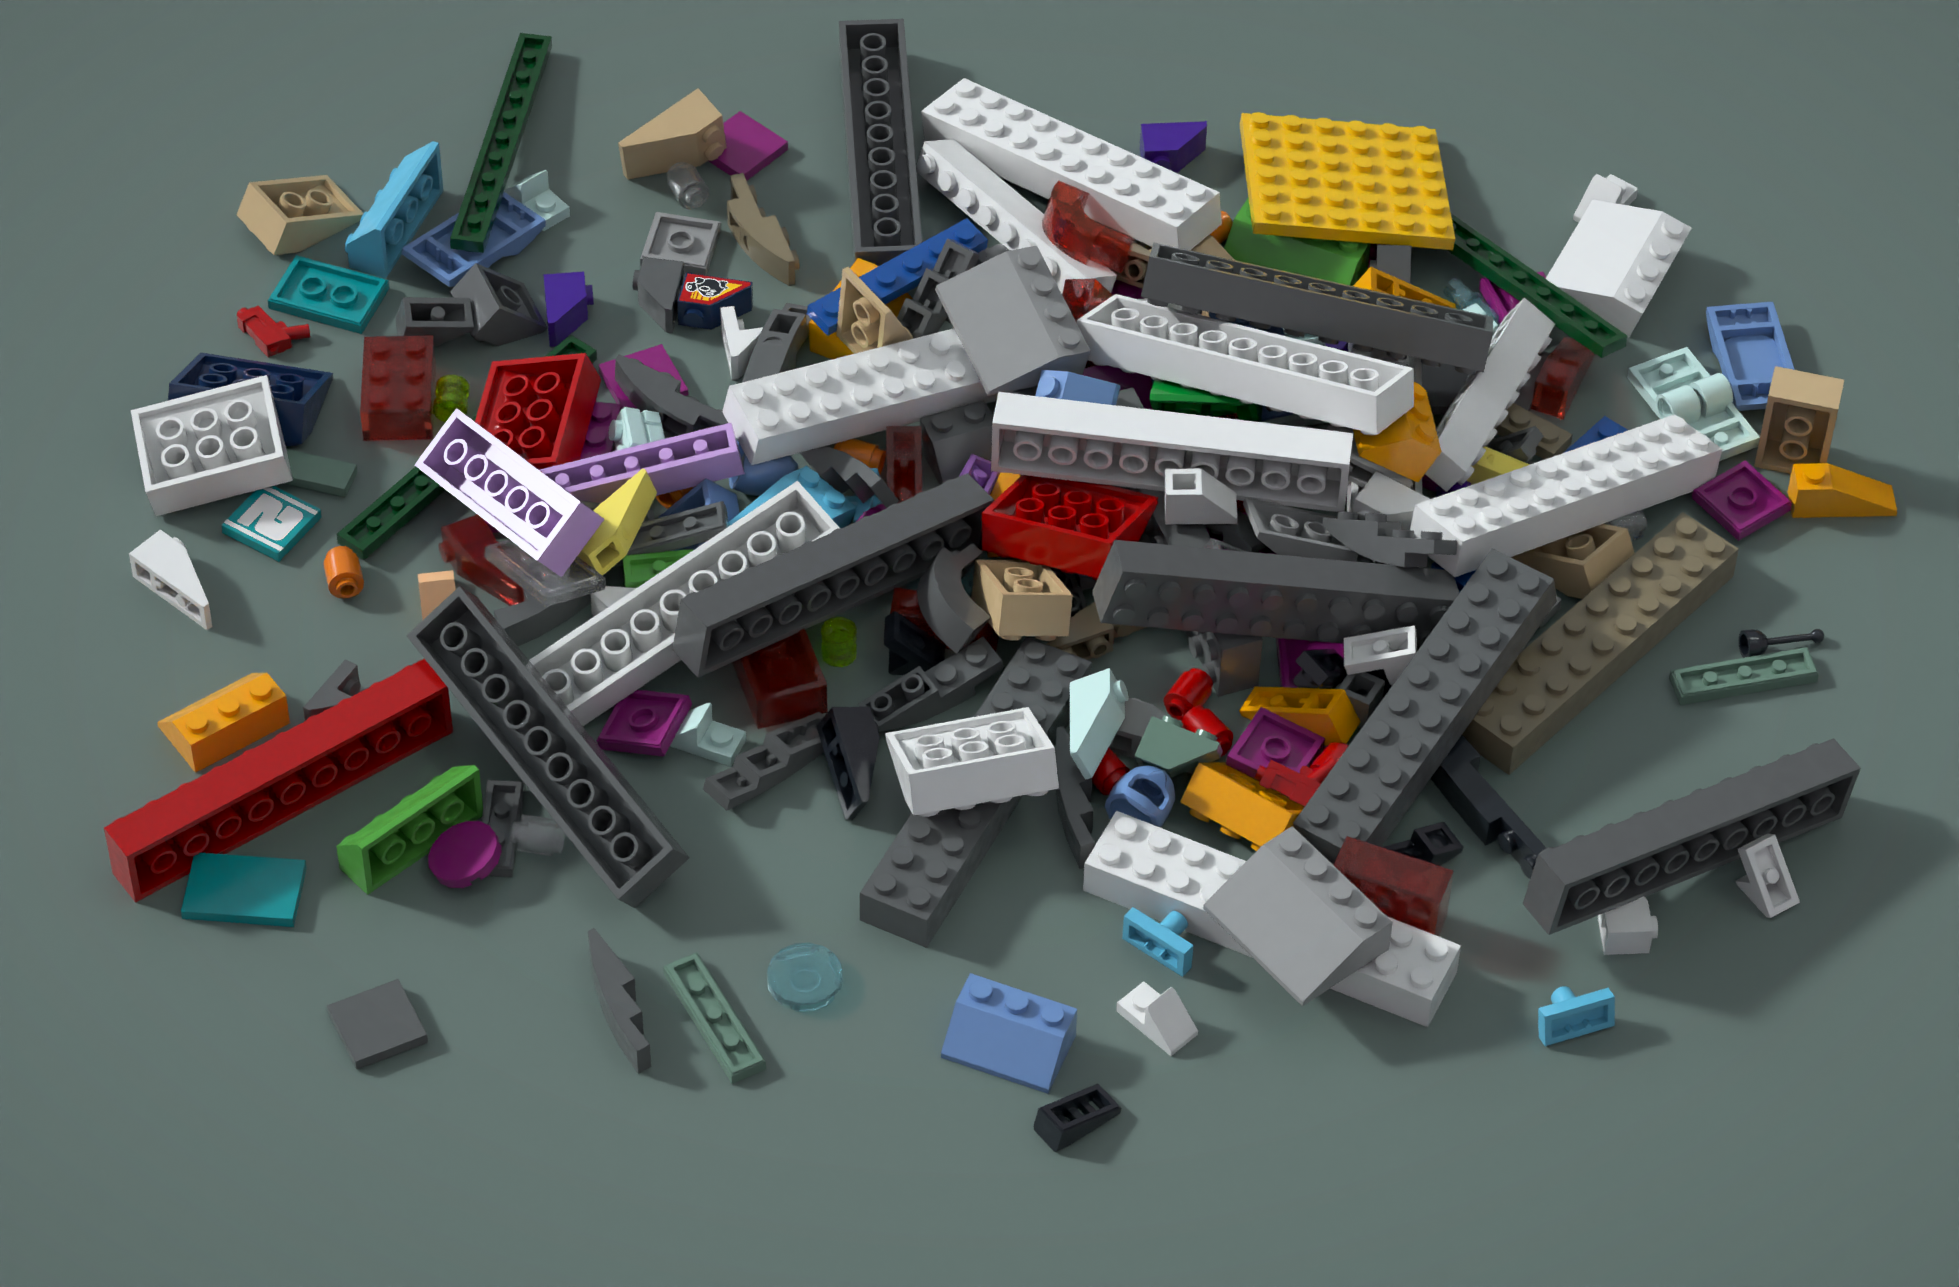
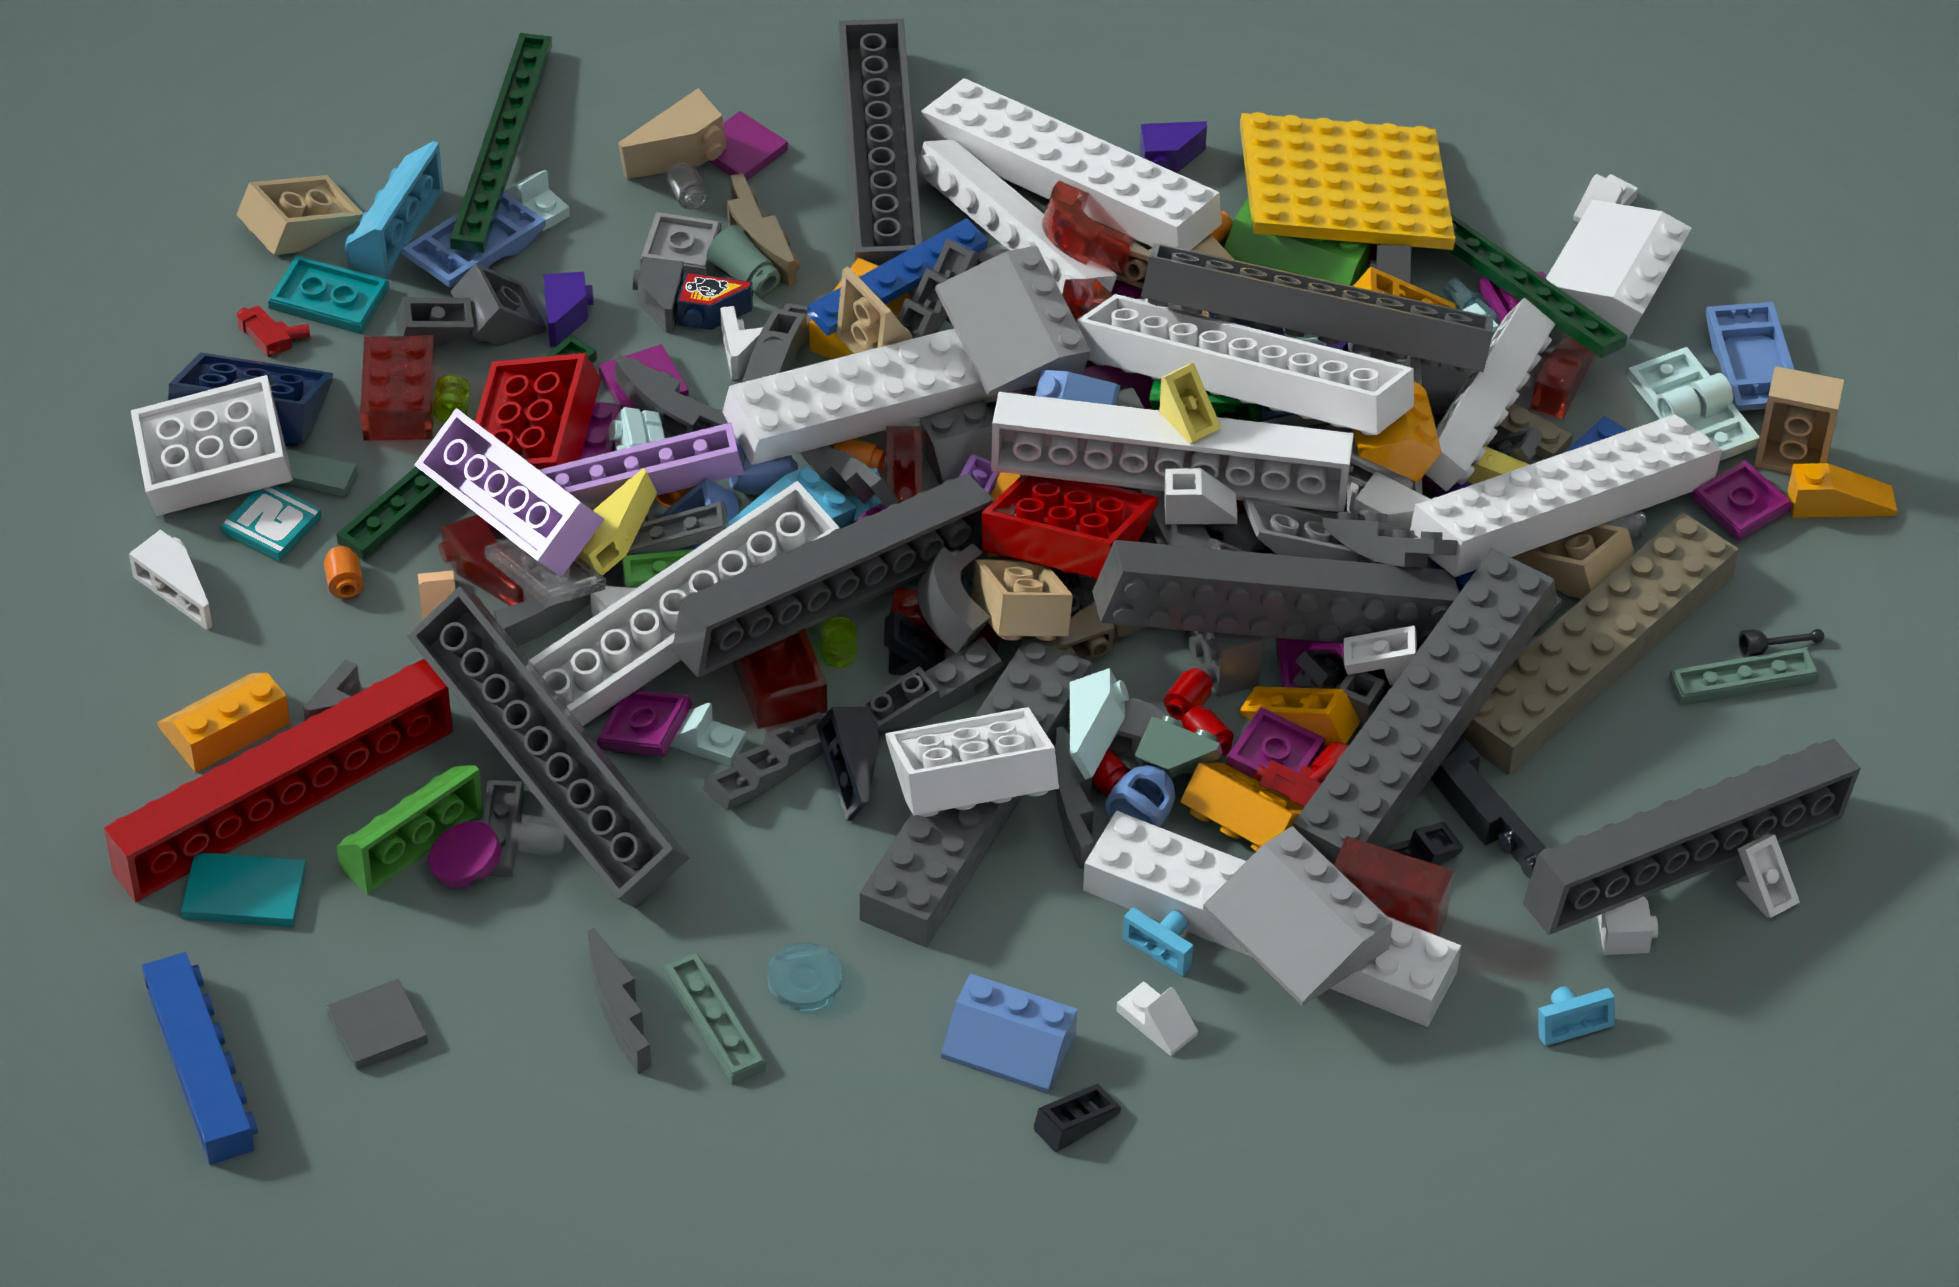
(198, 1057): none -> blue brick
(743, 260): none -> sand green plant
(1187, 404): none -> light yellow slope

